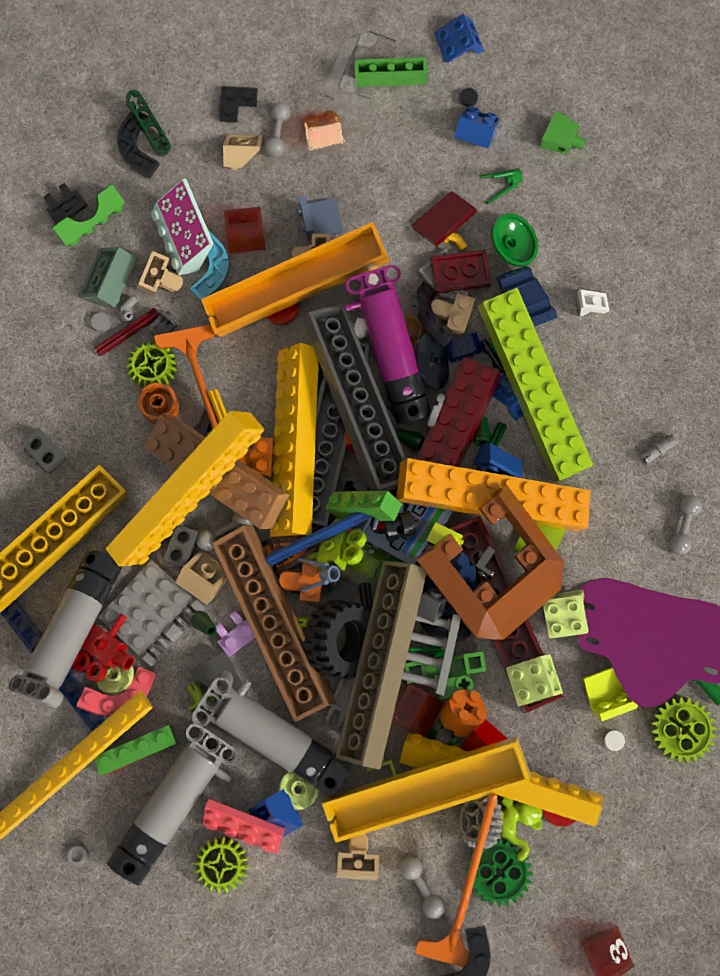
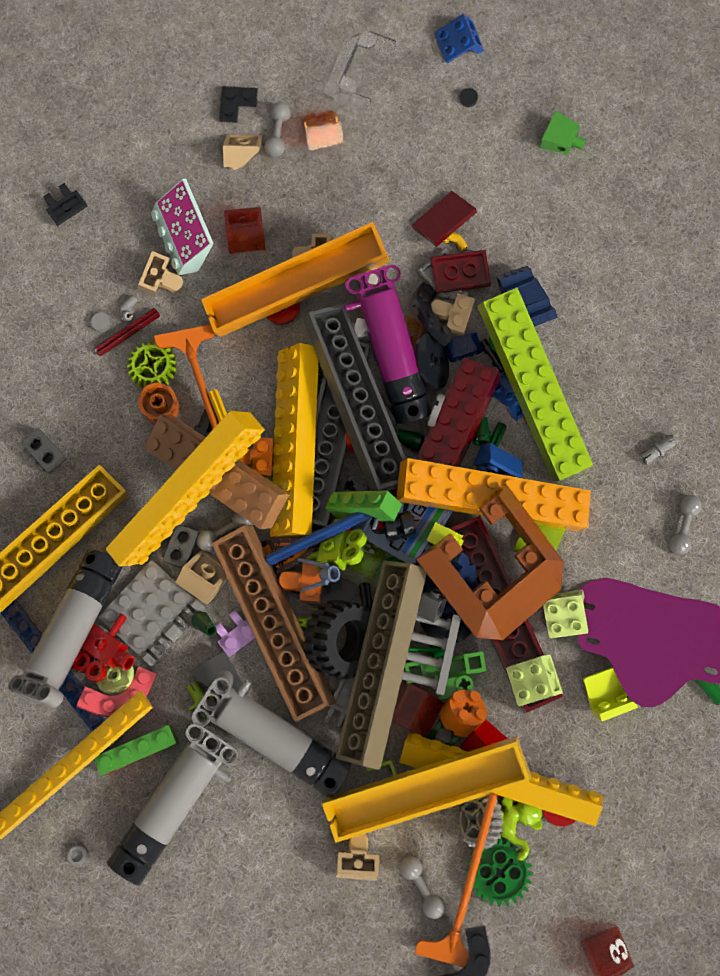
(107, 202): bright green arch -> none
(108, 277): sand green slope -> none
(128, 148): black plate -> none
(149, 122): dark green beam -> none
(163, 324): dark grey bracket -> none
(216, 273): medium azure plate -> none
(220, 874): lime gear -> none
(242, 826): coral plate -> none
(278, 811): blue slope -> none
(299, 800): yellowish green plate -> none
(319, 217): sand blue bracket -> none
(391, 72): bright green brick -> none
(477, 127): blue slope -> none
(484, 557): dark grey bracket -> none
(511, 177): green plant -> none
(514, 240): green dish -> none
(592, 302): white slope -> none
(614, 740): white tile -> none
(694, 716): lime gear -> none

